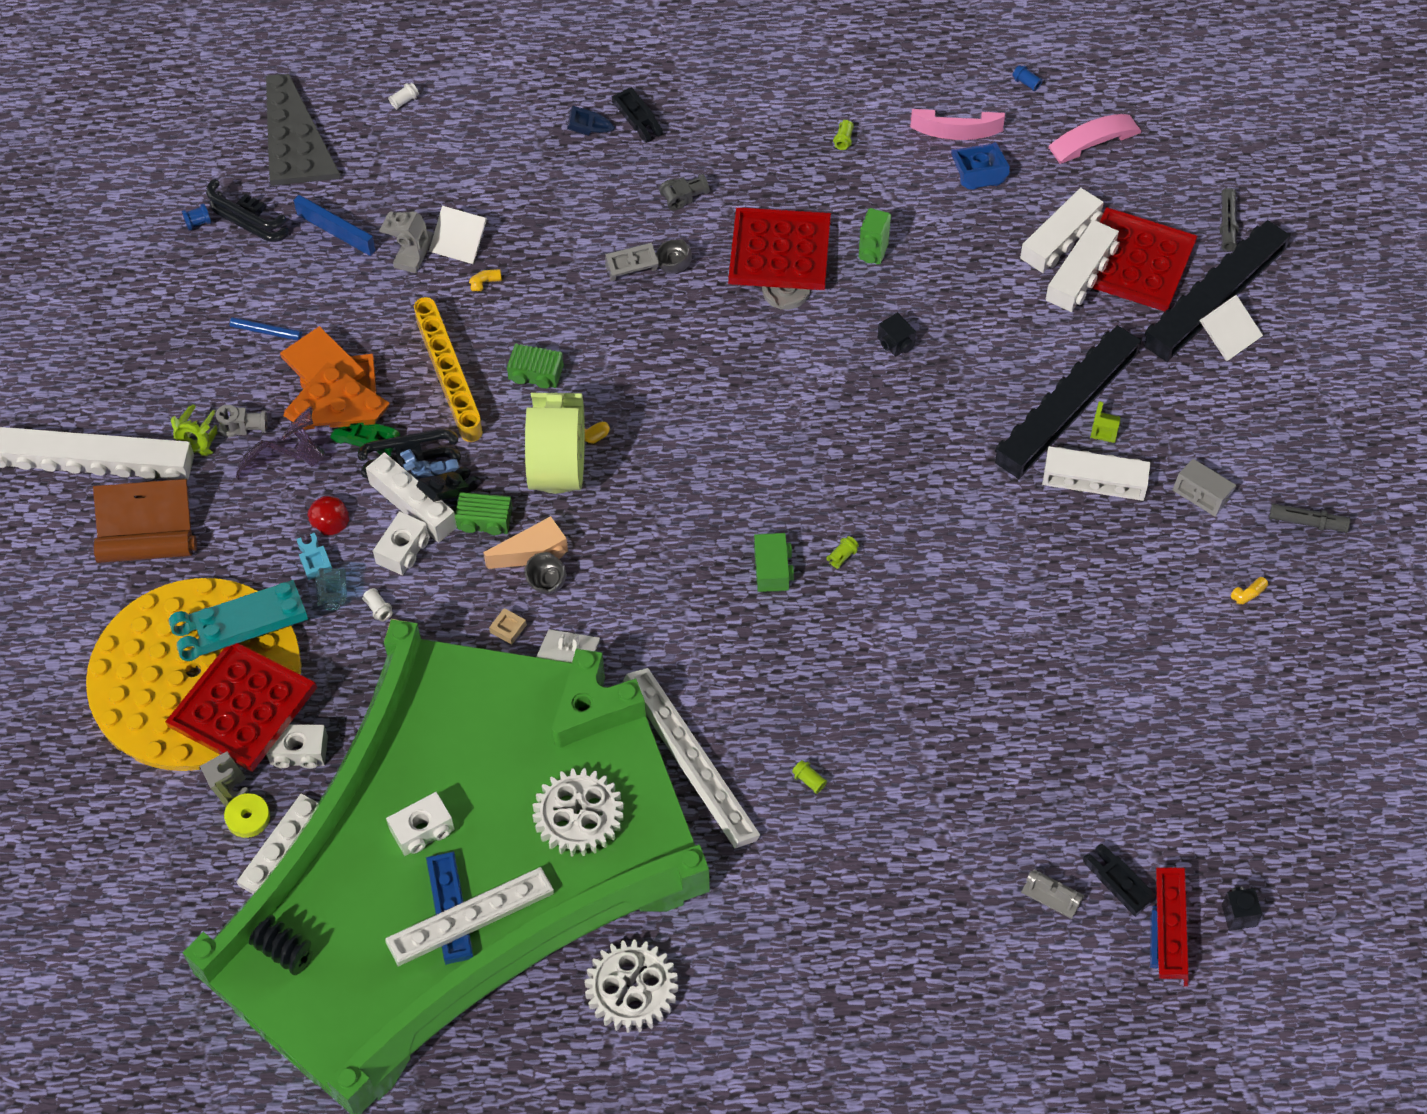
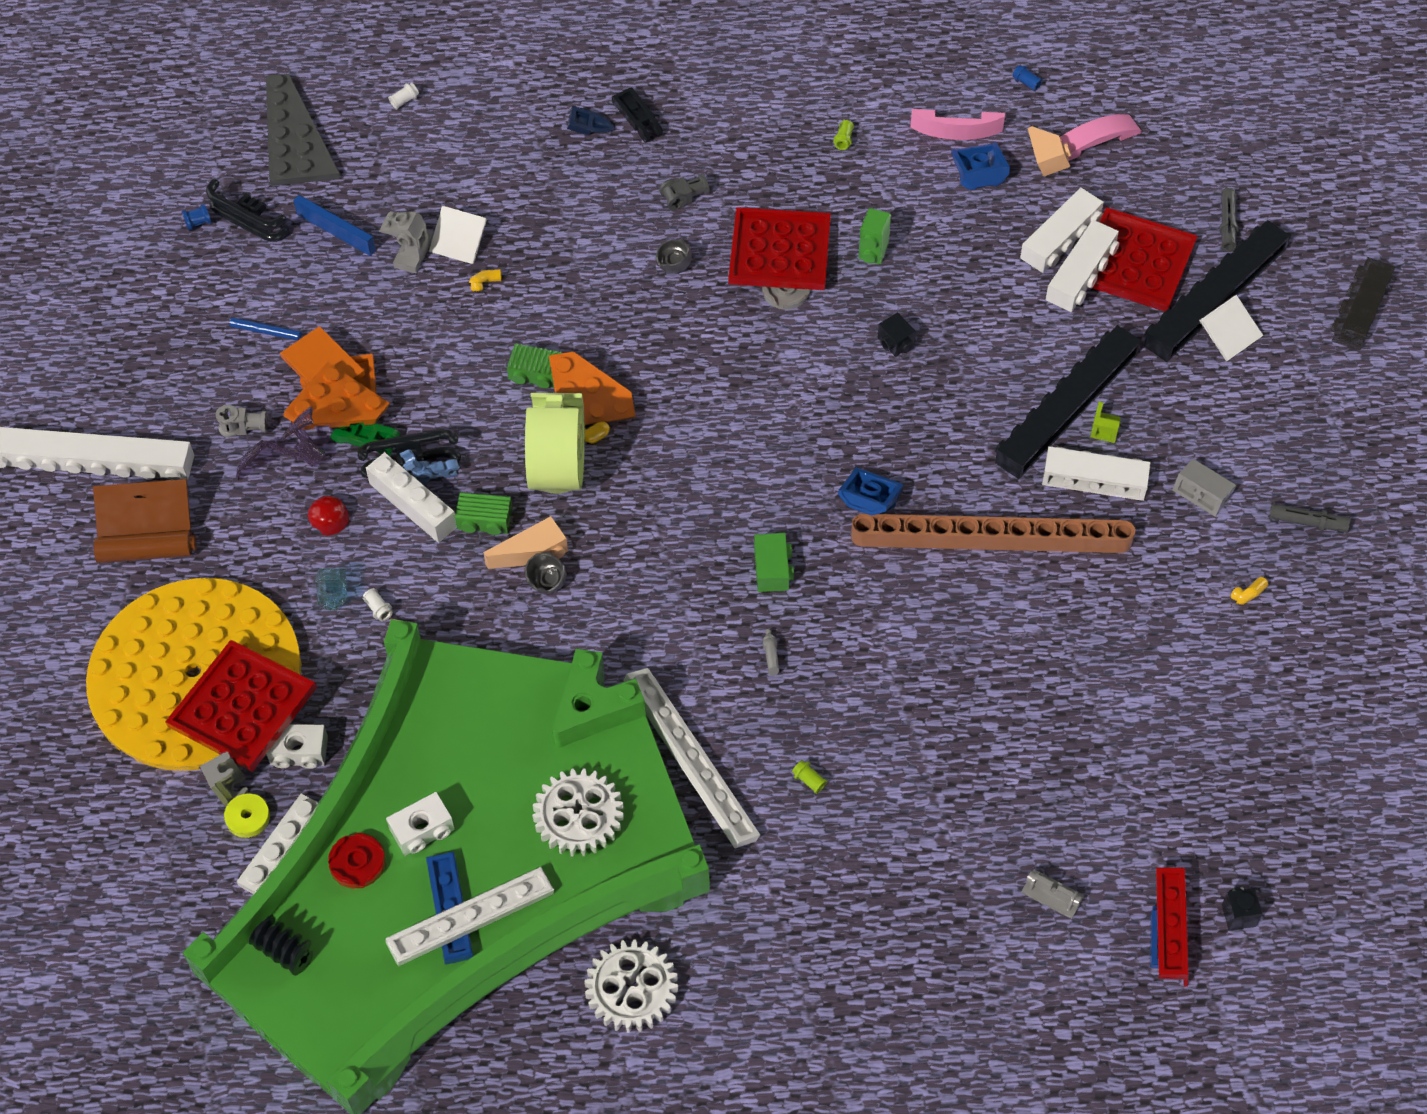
(184, 428): lime piece -> none
(238, 620): teal hinge -> none
(313, 557): medium azure plate -> none
(356, 860): none -> red tile
(402, 530): white brick -> none
(448, 369): yellow beam -> none
(448, 484): black hinge -> none
(507, 626): tan plate -> none
(562, 645): white piece -> none
(602, 396): none -> orange plate
(631, 260): light grey hinge -> none
(770, 649): none -> light grey piece
(843, 551): lime pin -> none
(869, 492): none -> blue slope
(1002, 527): none -> nougat beam
(1049, 151): none -> light nougat slope
(1120, 880): black hinge -> none
(1363, 303): none -> clear smoke brick

